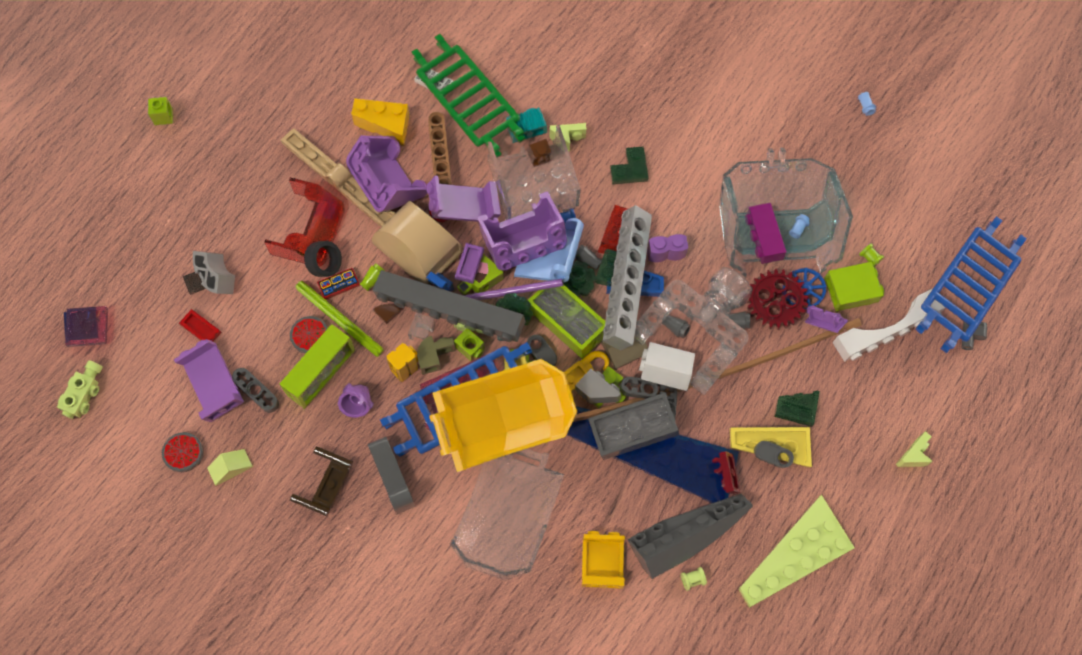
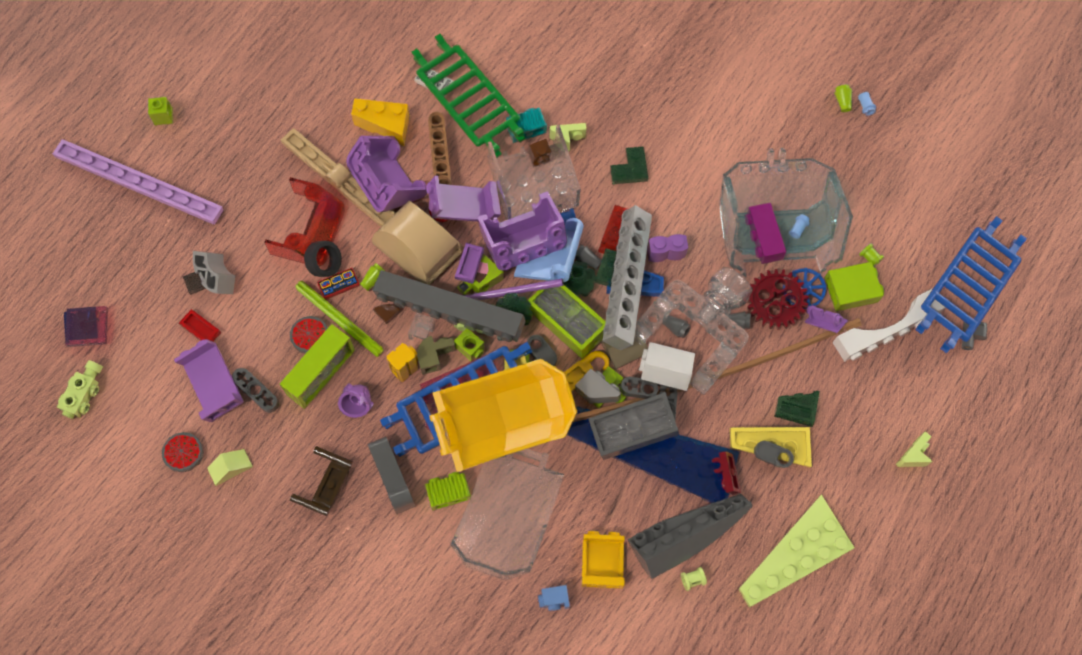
(138, 181): none -> lavender plate
(440, 281): blue slope -> none
(448, 490): none -> lime brick
(554, 598): none -> medium blue brick
(844, 97): none -> lime cone

